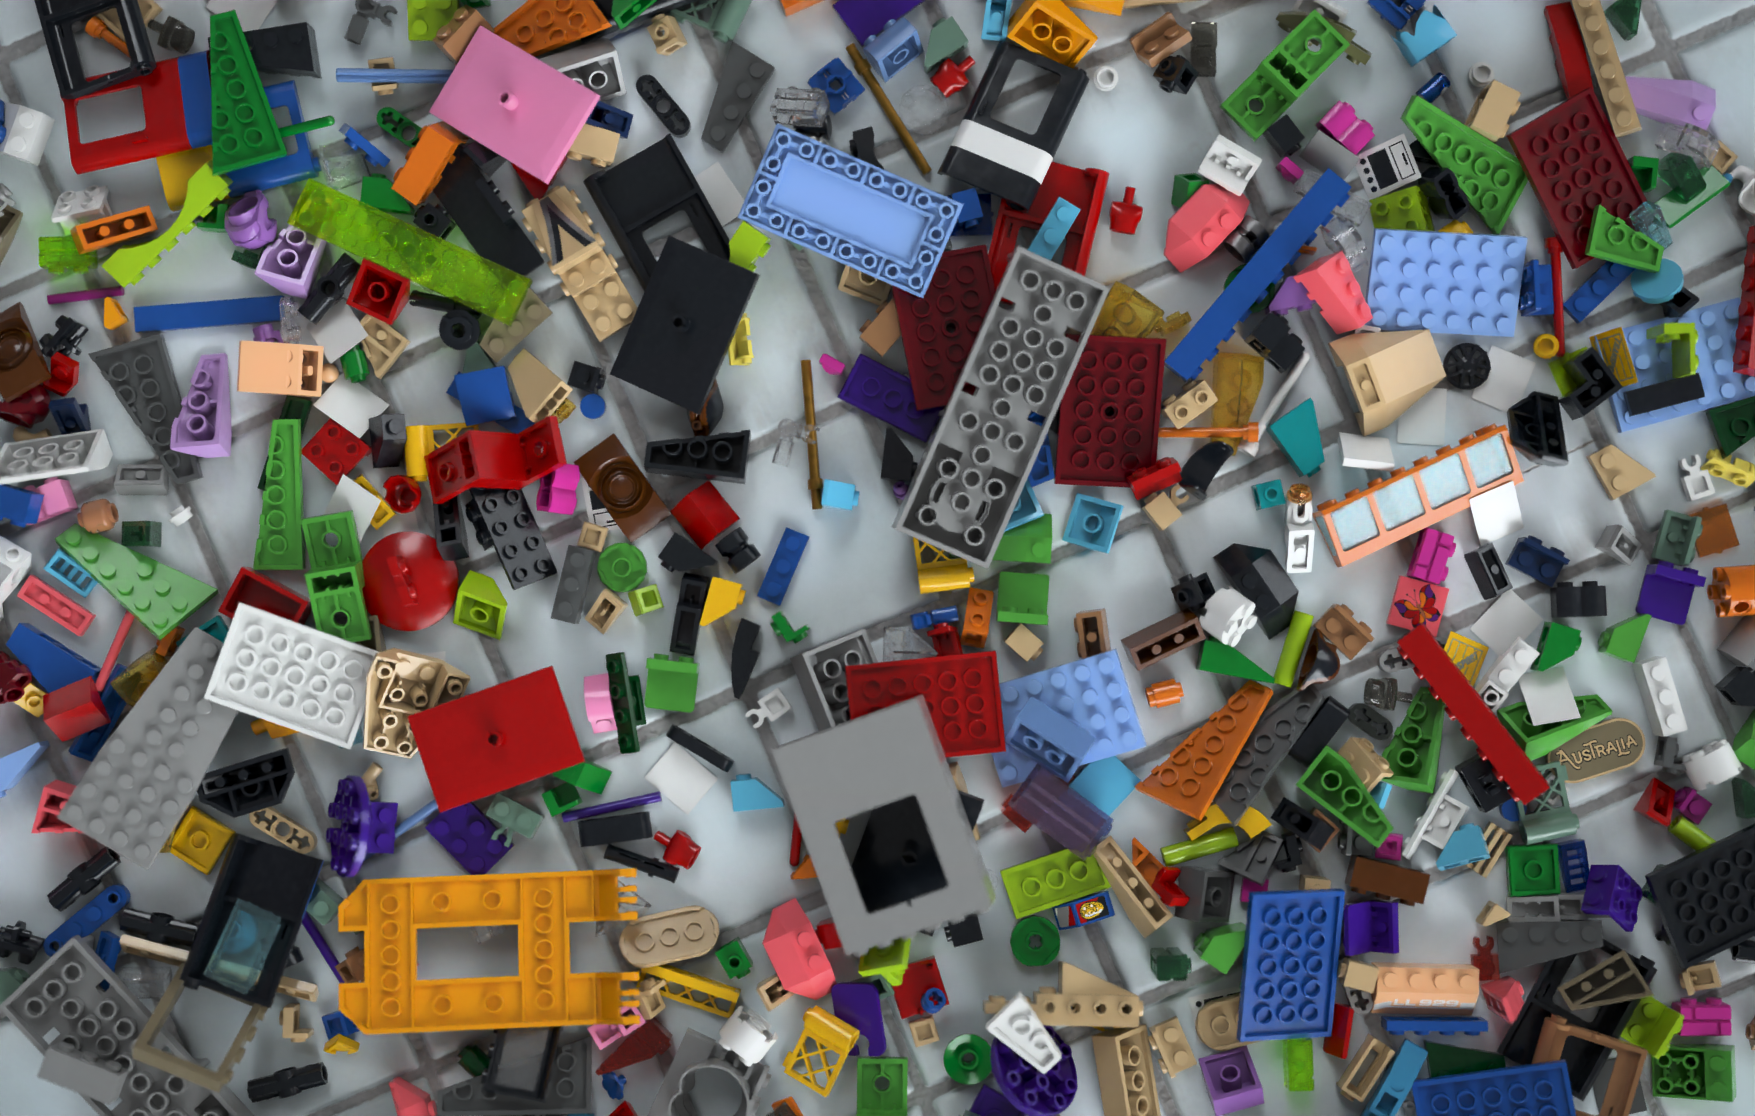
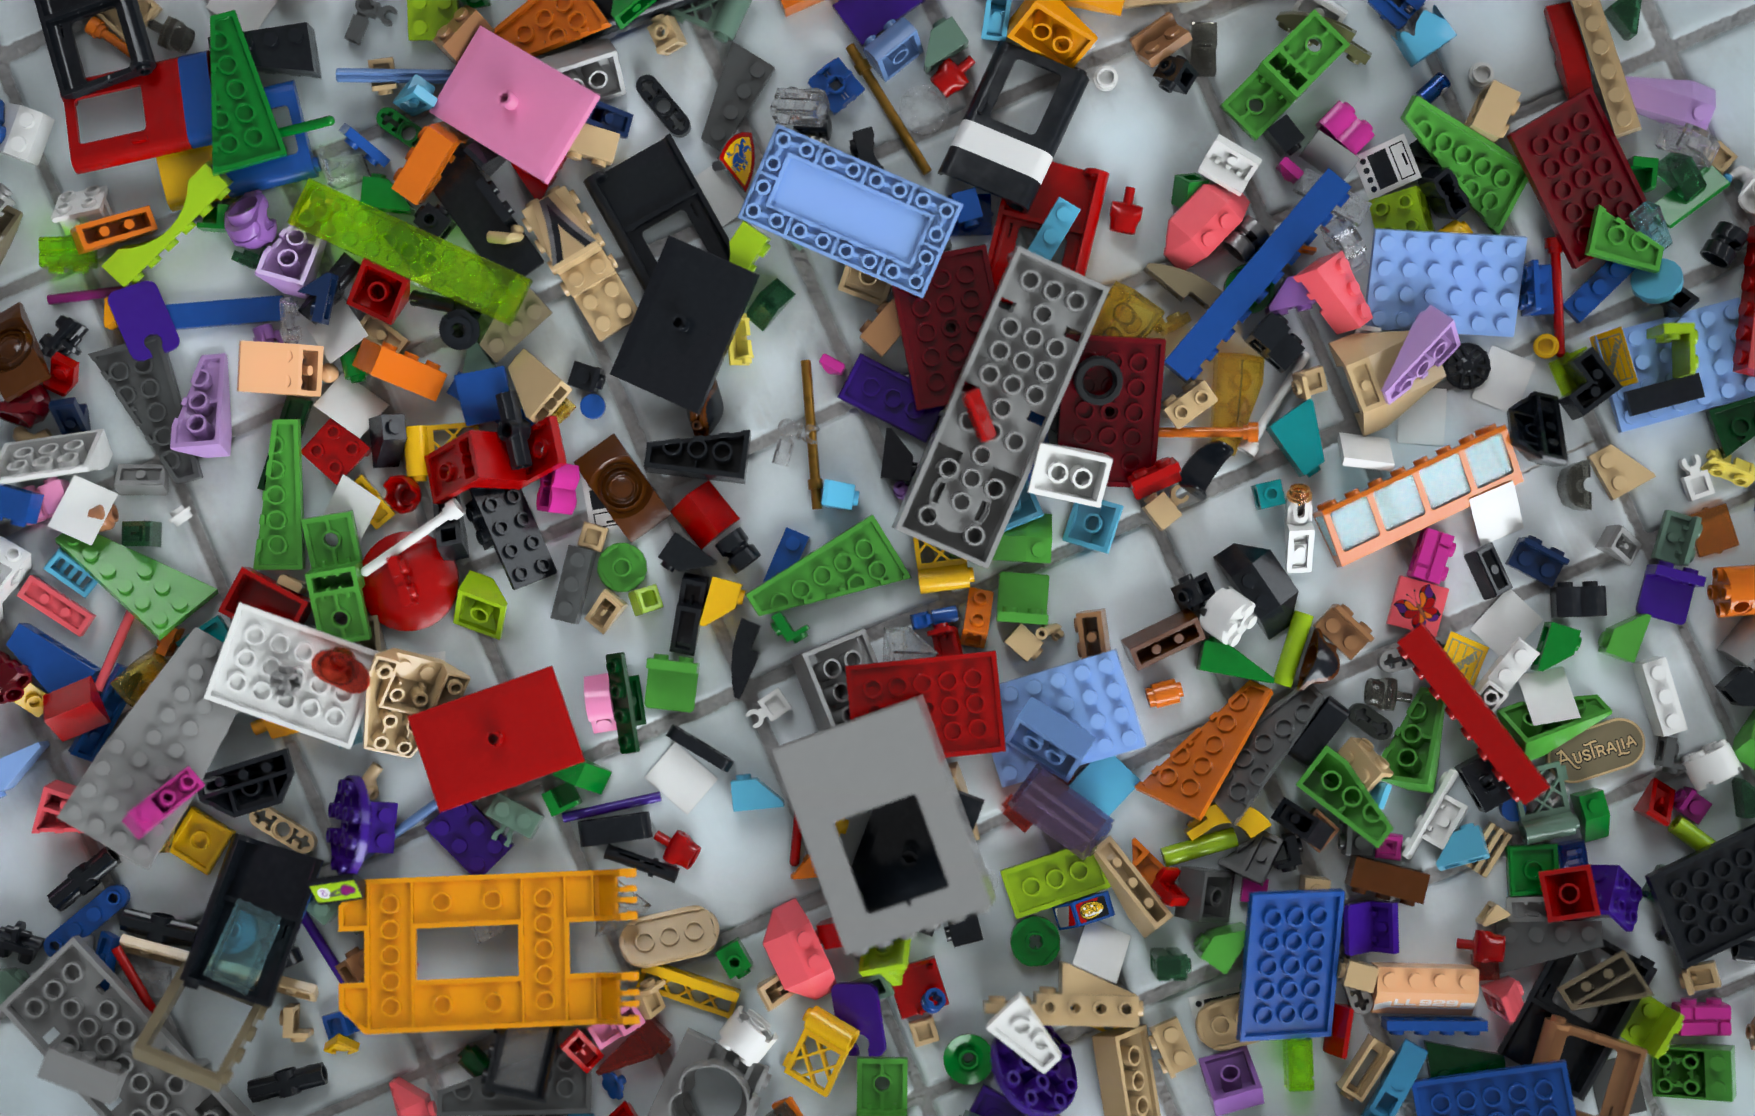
(74, 507): none -> white sticker
(133, 978): none -> red bar
(142, 313): none -> dark purple piece
(162, 803): none -> dark pink slope
(286, 681): none -> light grey gear
(292, 583): none -> tan tile
(324, 291): none -> dark blue slope
(337, 888): none -> slope
(341, 669): none -> clear red piece
(400, 369): none -> orange wedge
(416, 96): none -> medium azure slope
(451, 511): none -> white piece
(506, 237): none -> tan arm
(514, 430): none -> black piece
(582, 1051): none -> red slope
(737, 159): none -> shield
(769, 304): none -> clear green slope
(842, 566): none -> bright green wing
(978, 415): none -> red slope
(1050, 629): none -> tan arm
(1070, 474): none -> white slope
(1102, 950): none -> white sticker
(1104, 398): none -> black tyre
(1184, 283): none -> dark tan slope
(1309, 382): none -> tan bracket
(1428, 343): none -> lavender wedge
(1486, 946): none -> red piece
(1569, 893): none -> red slope
(1571, 486): none -> clear smoke cylinder
(1592, 813): none -> green slope
(1725, 241): none -> black wheel

